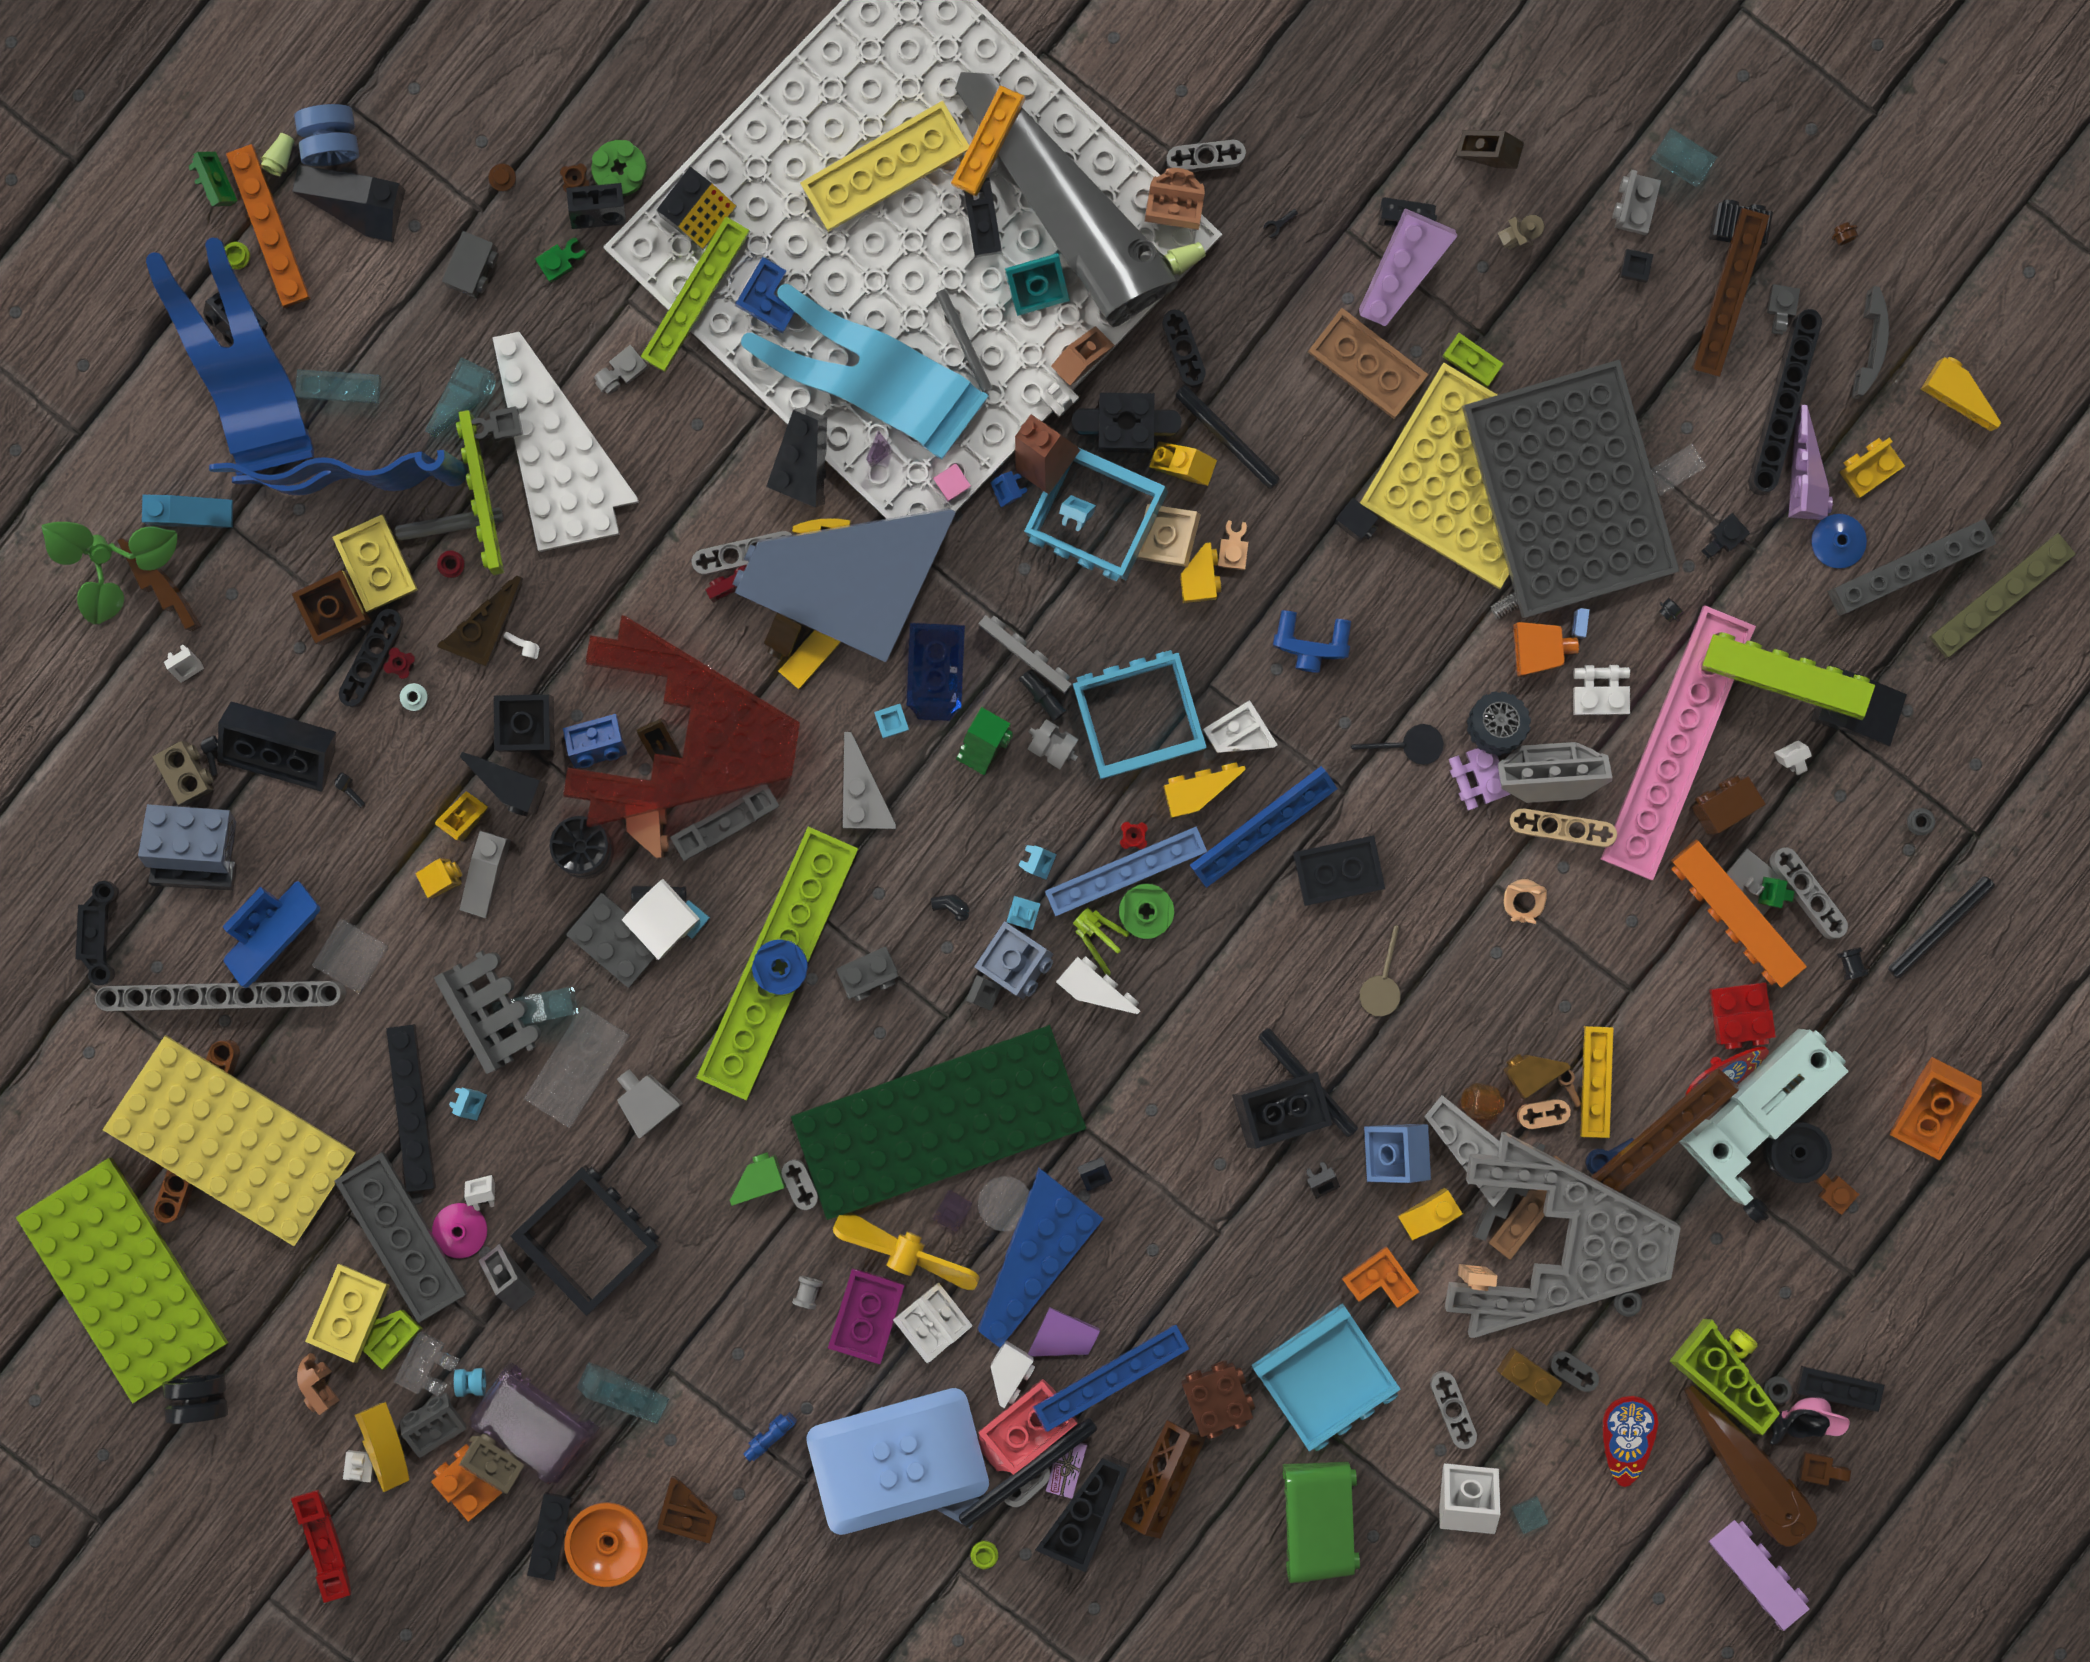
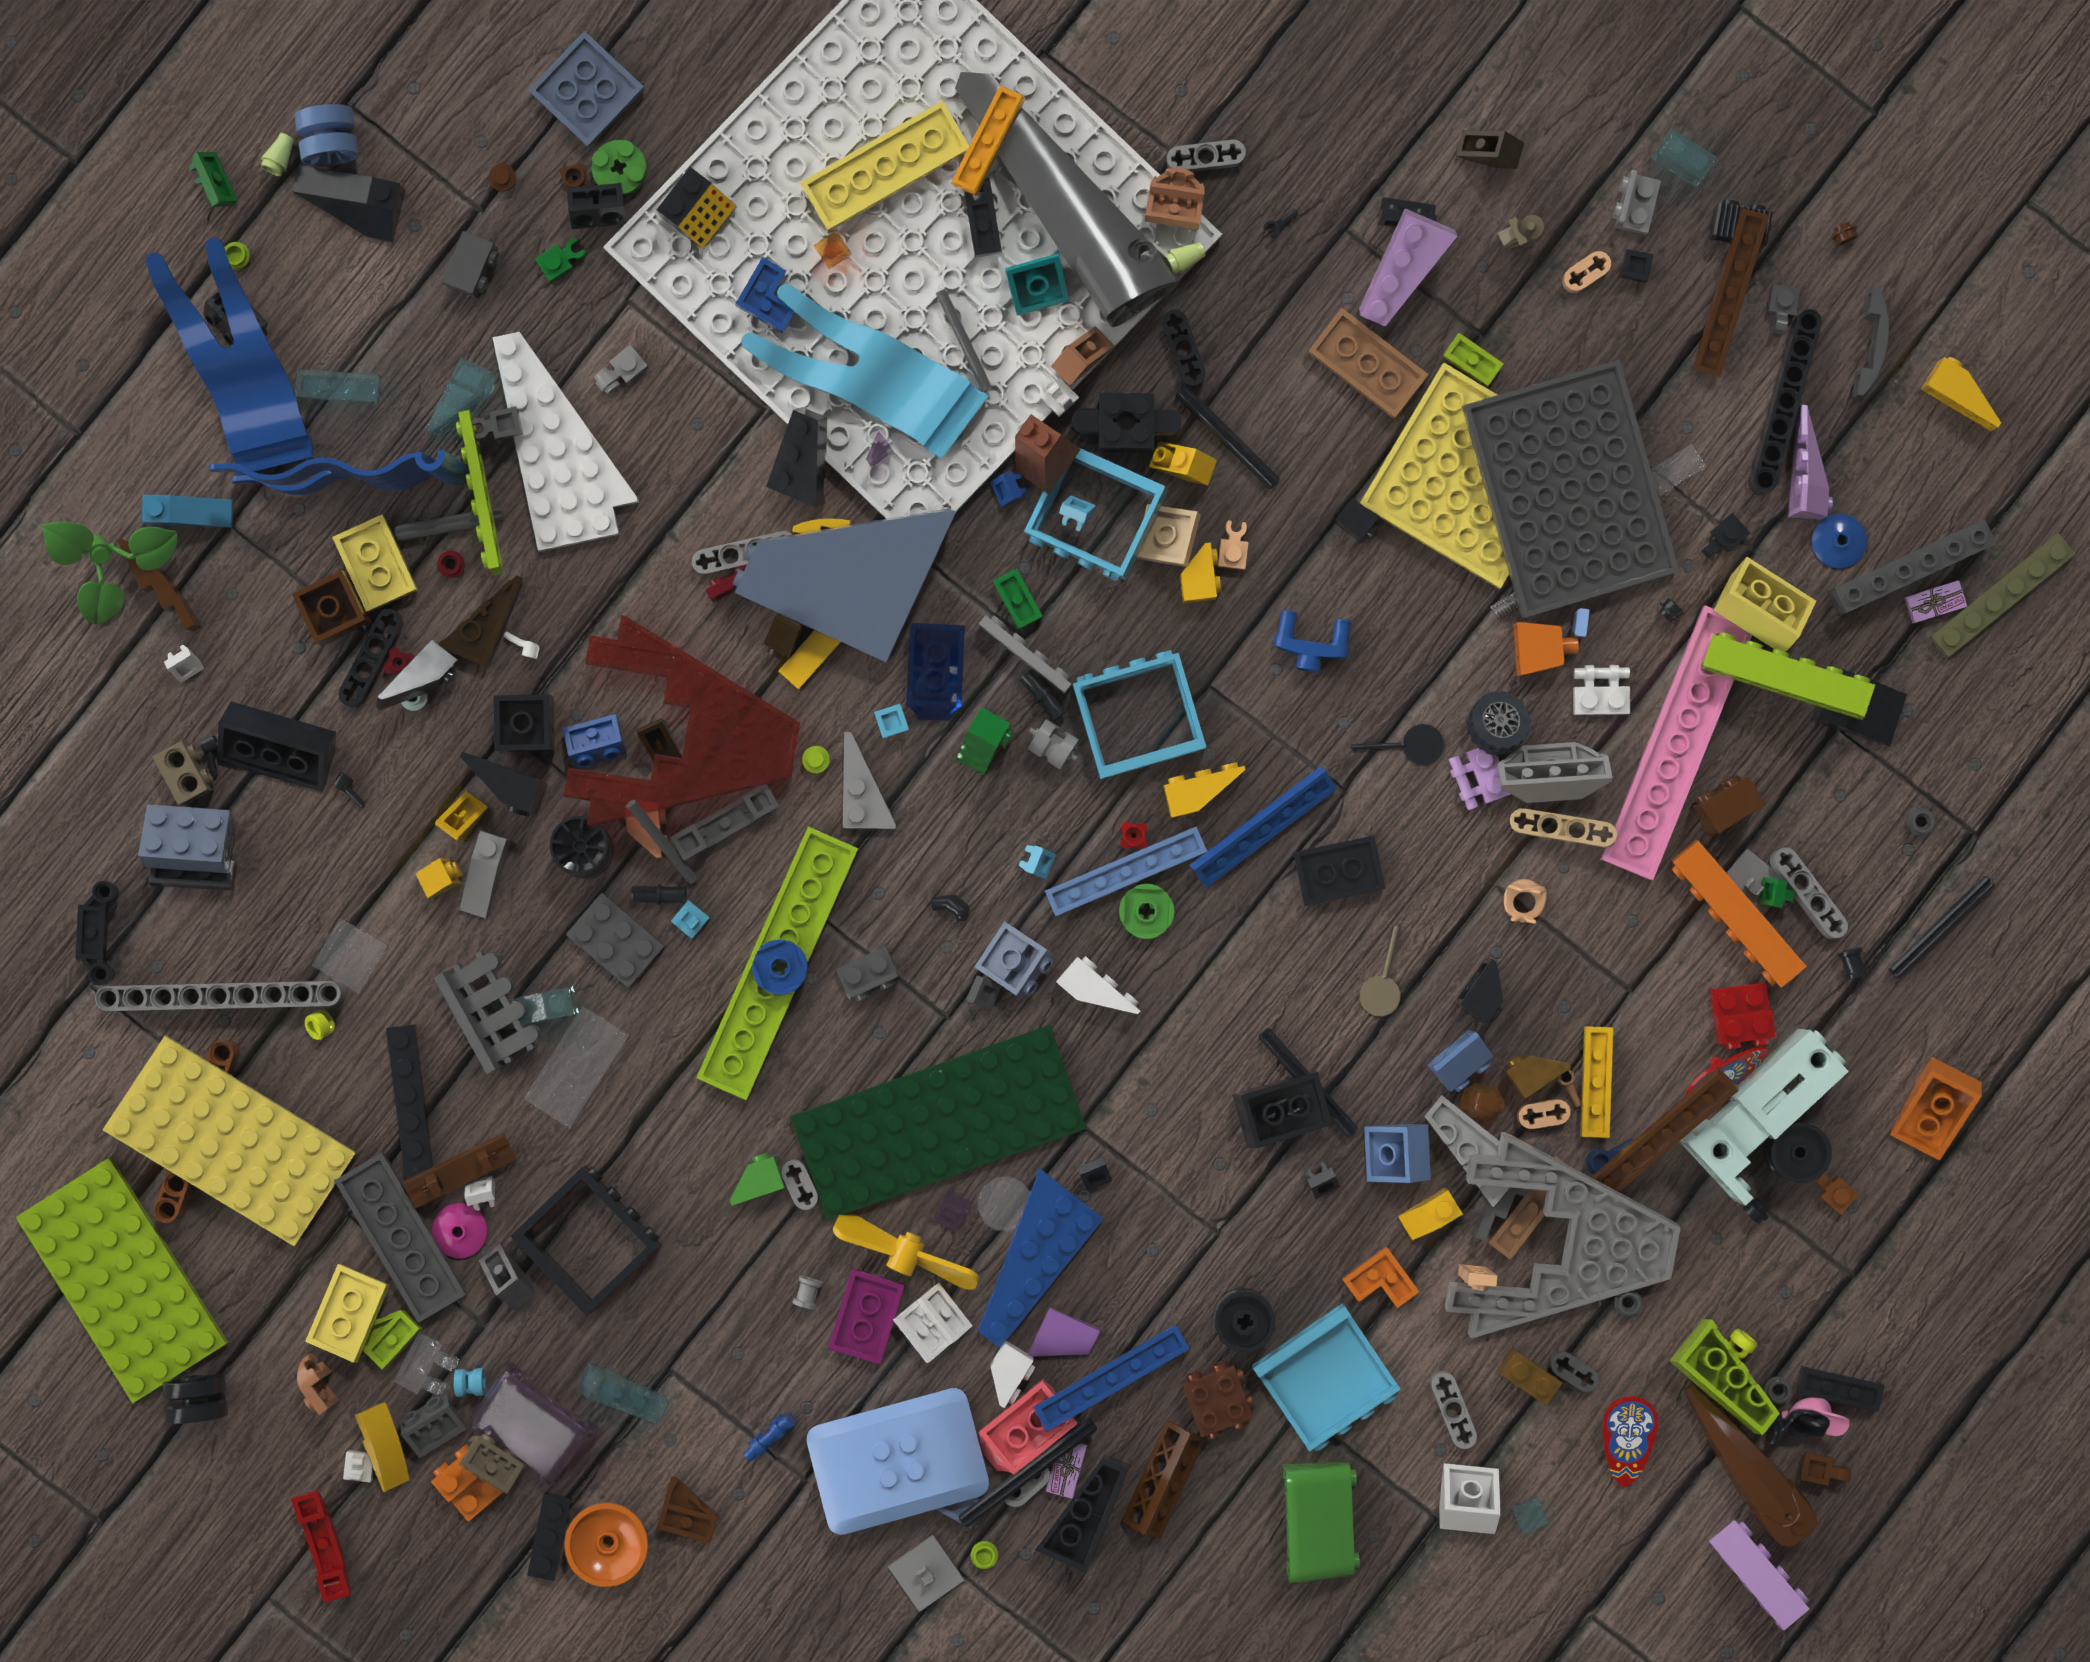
(265, 929): blue bracket -> none
(268, 226): orange plate -> none
(319, 1024): none -> neon yellow tile
(422, 675): none -> slope
(459, 1170): none -> reddish brown hinge
(468, 1103): medium azure tile -> none
(586, 89): none -> sand blue plate
(645, 1102): light grey torso -> none
(660, 919): white slope -> none
(661, 841): none -> dark grey bar
(695, 294): lime plate -> none
(816, 759): none -> lime plate
(832, 249): none -> clear orange plate
(926, 1573): none -> light grey piece
(952, 482): bright pink tile -> none
(1017, 599): none -> green plate
(1023, 913): medium azure tile -> none
(1088, 924): lime plant -> none
(1239, 731): white wing -> none
(1248, 1335): none -> black wheel
(1461, 1061): none -> medium blue slope
(1482, 993): none -> black slope
(1590, 277): none -> light nougat beam
(1765, 605): none -> light yellow brick
(1794, 757): white tile -> none
(1872, 468): yellow bracket -> none
(1935, 601): none -> lavender tile

